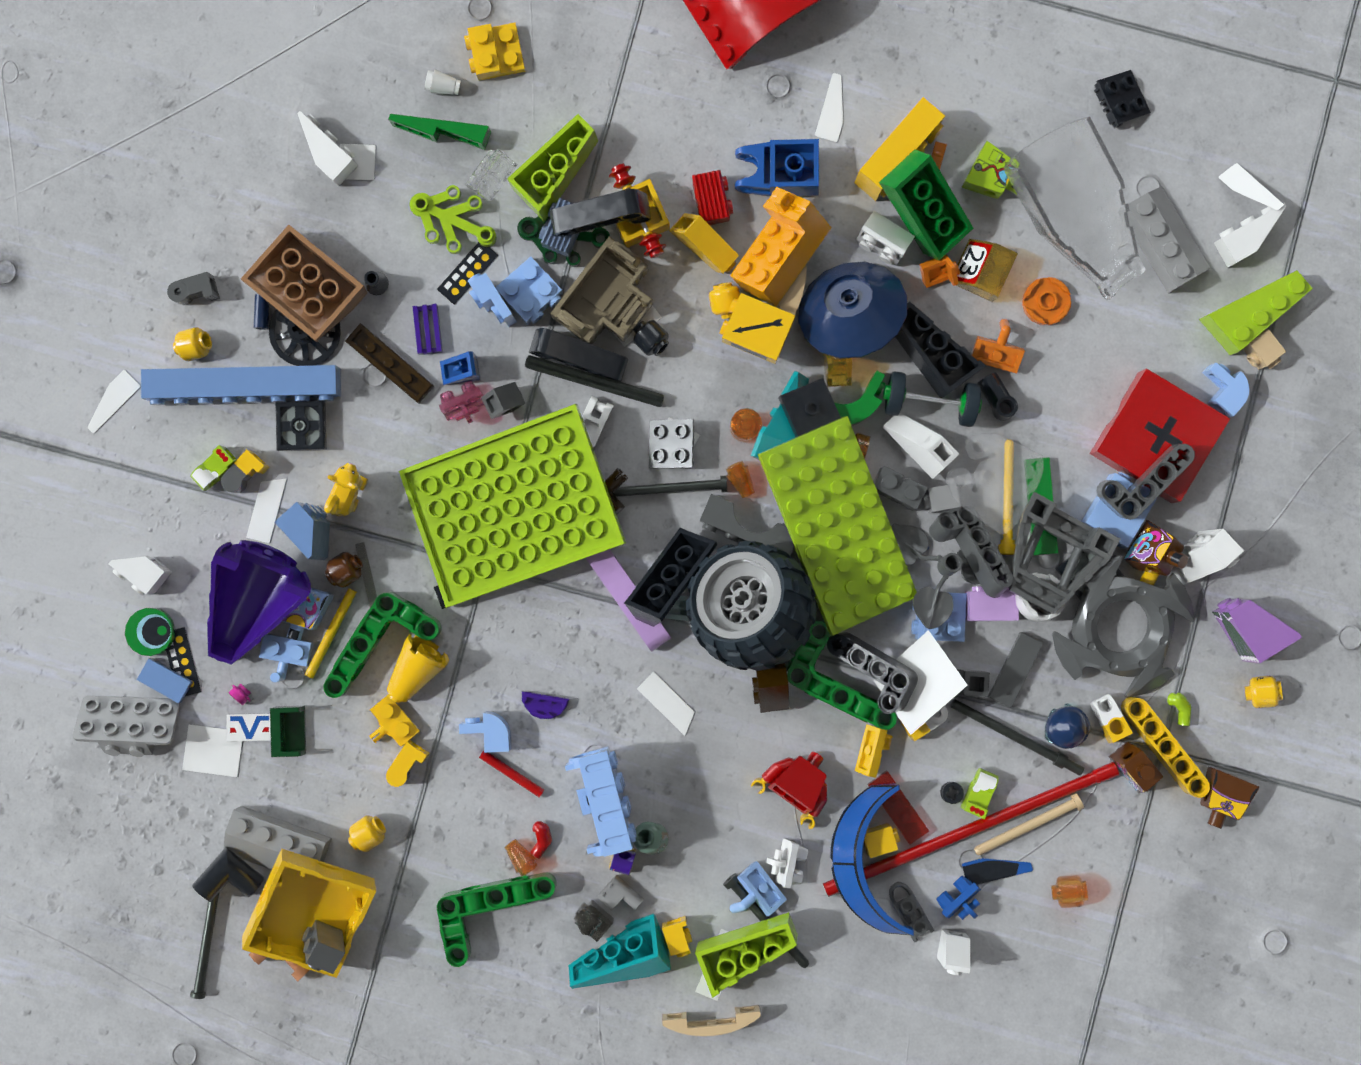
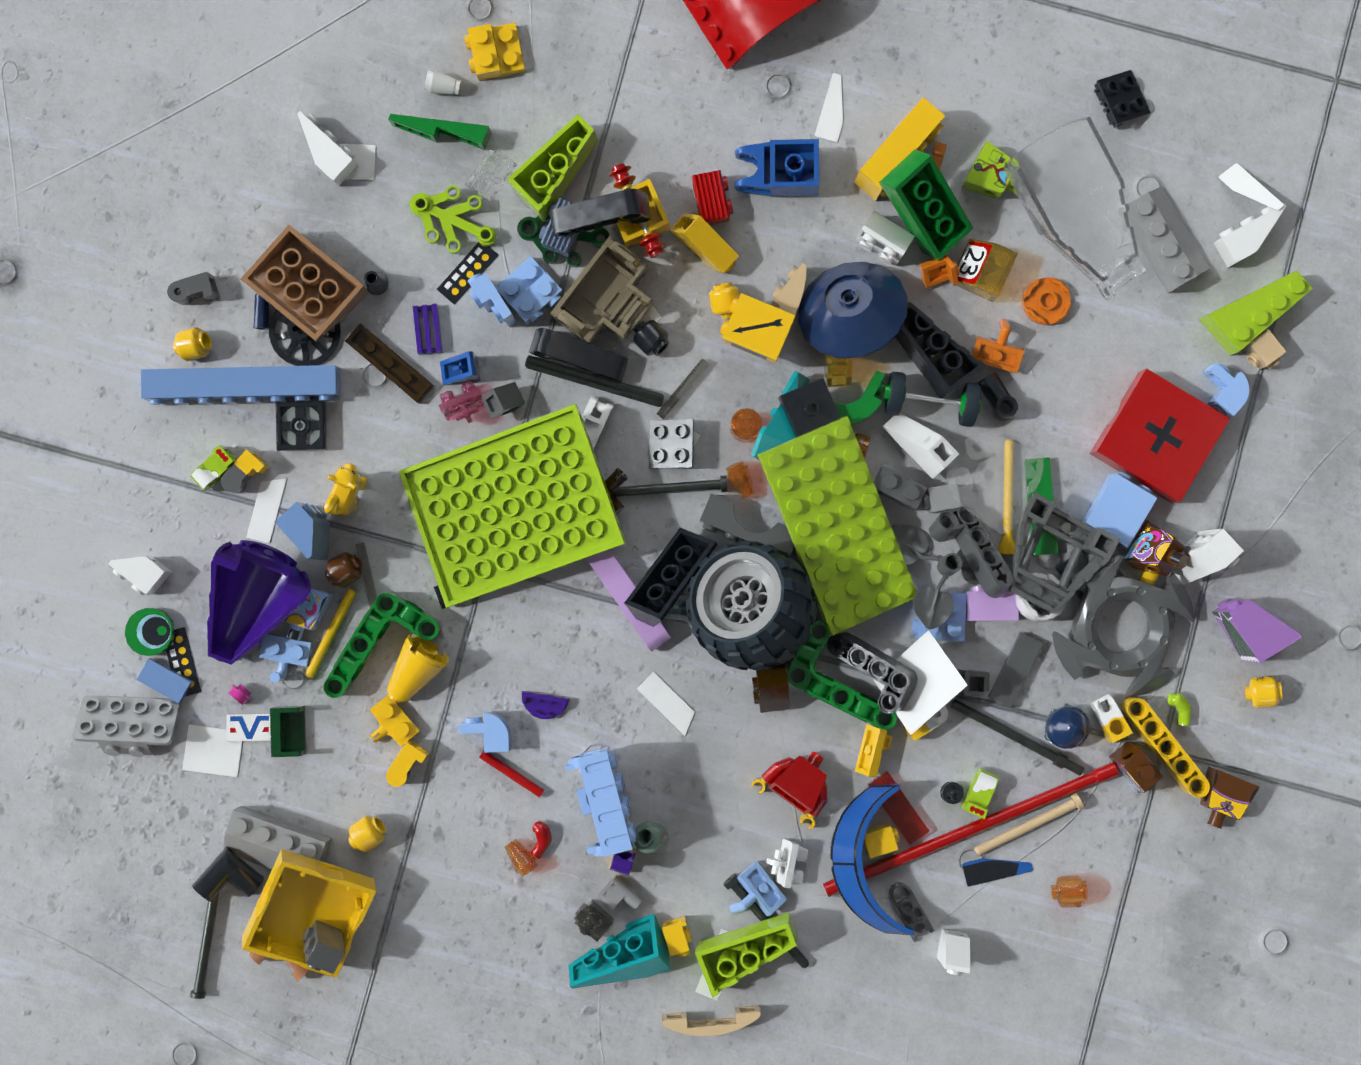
(114, 397): white sticker -> none
(479, 900): green beam -> none
(682, 389): none -> clear smoke bar
(781, 247): light orange hinge -> none
(951, 906): blue hips -> none
(1150, 478): dark grey beam -> none

